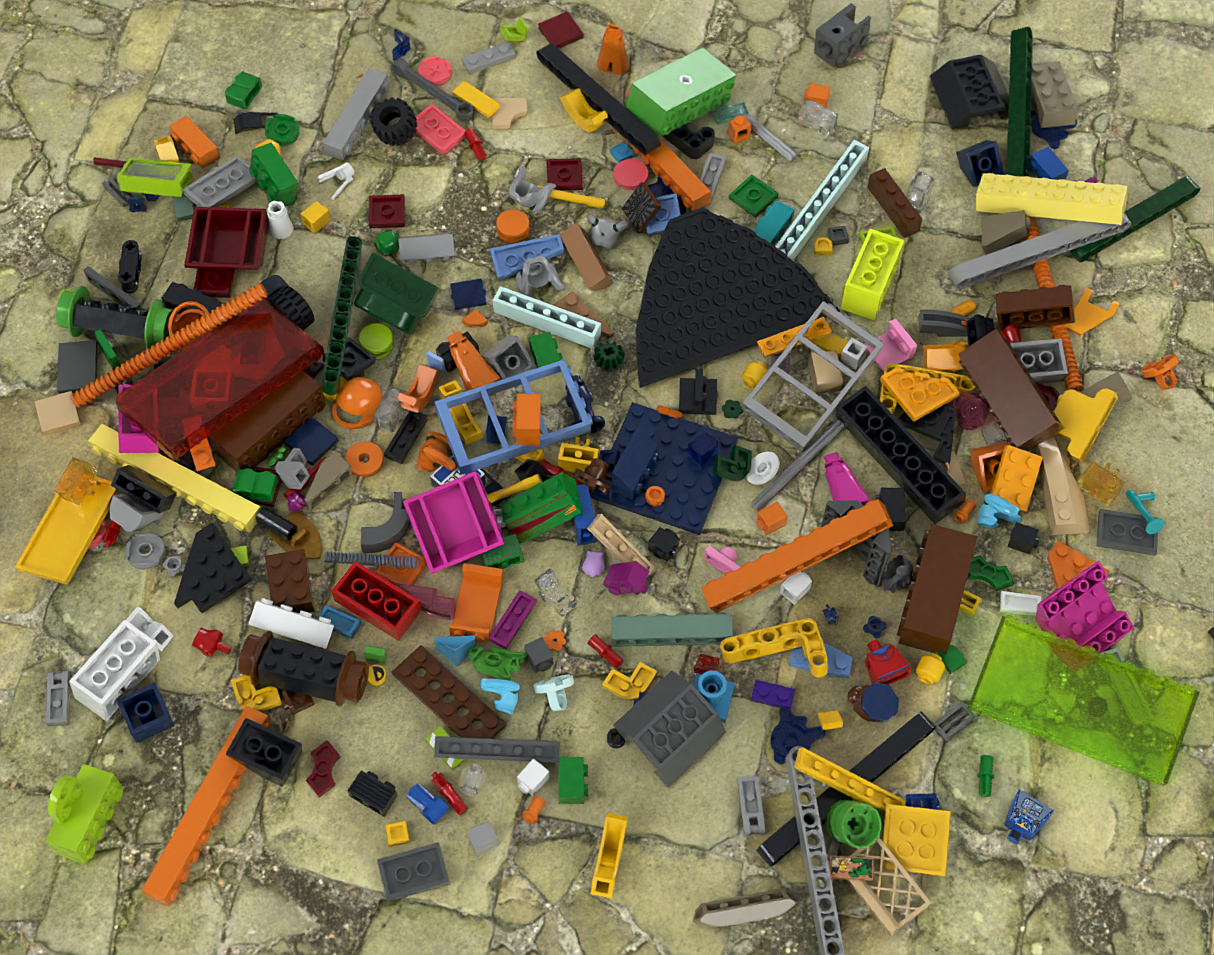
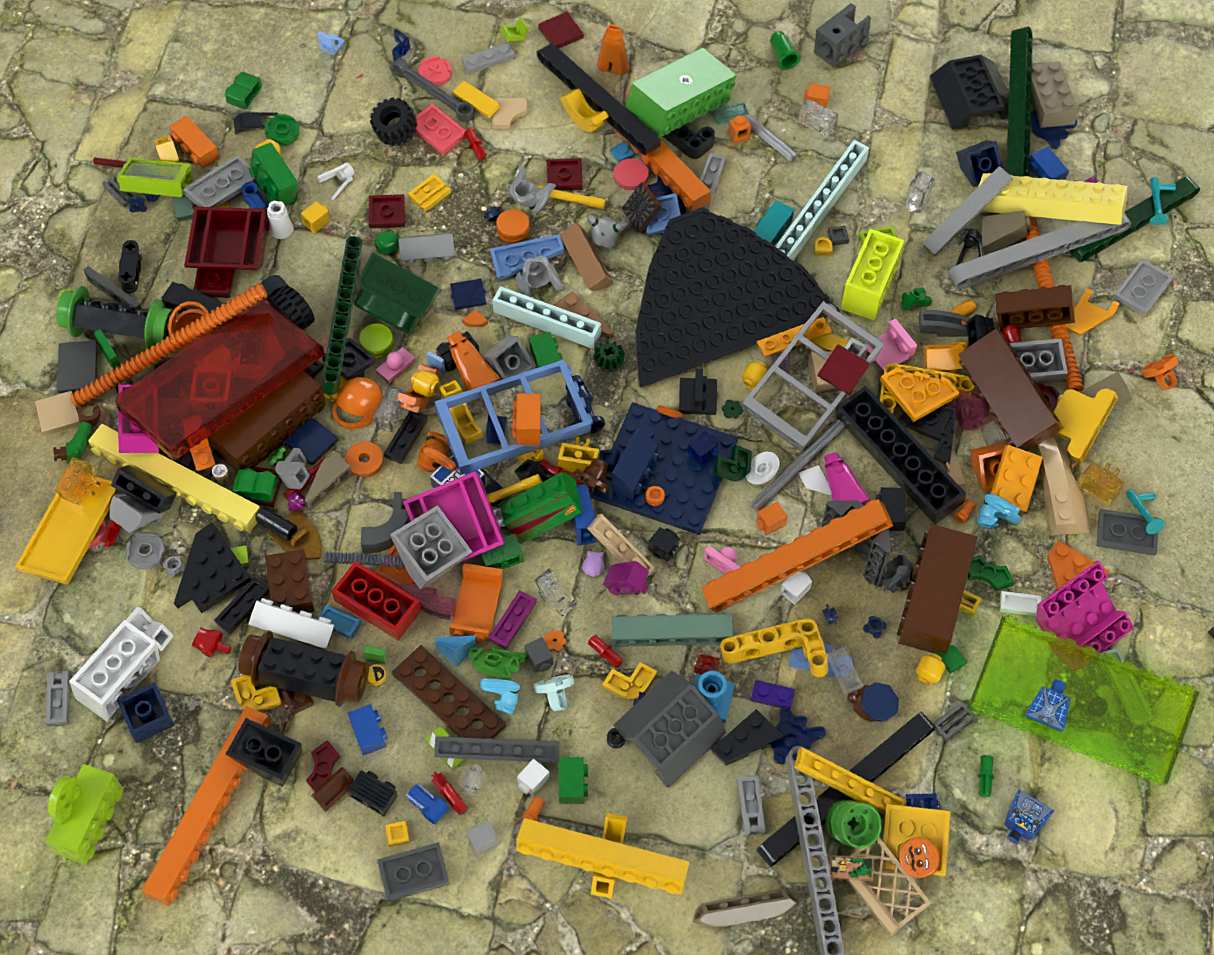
(78, 444): none -> piece
(220, 472): none -> piece
(241, 605): none -> black plate
(255, 199): none -> blue piece
(327, 42): none -> light blue bracket
(333, 789): none -> reddish brown tile
(356, 114): light grey brick -> none
(366, 729): none -> blue brick
(395, 364): none -> bright pink tile
(425, 383): none -> yellow head
(429, 192): none -> yellow plate
(429, 547): none -> light grey slope
(492, 213): none -> dark blue plate
(602, 856): none -> yellow brick
(750, 735): none -> black wing
(753, 195): green tile -> none
(785, 52): none -> green plant
(815, 480): none -> white sticker
(830, 720): yellow tile -> none
(843, 369): none -> dark red tile
(844, 670): none -> clear brick
(886, 664): red torso -> none
(894, 203): reddish brown brick -> none
(915, 297): none -> green plate
(919, 857): none -> orange head
(967, 210): none -> light grey tile
(970, 239): none -> black plant
(1023, 538): black brick -> none
(1050, 706): none -> torso
(1143, 287): none -> light grey plate
(1159, 218): none -> teal piece

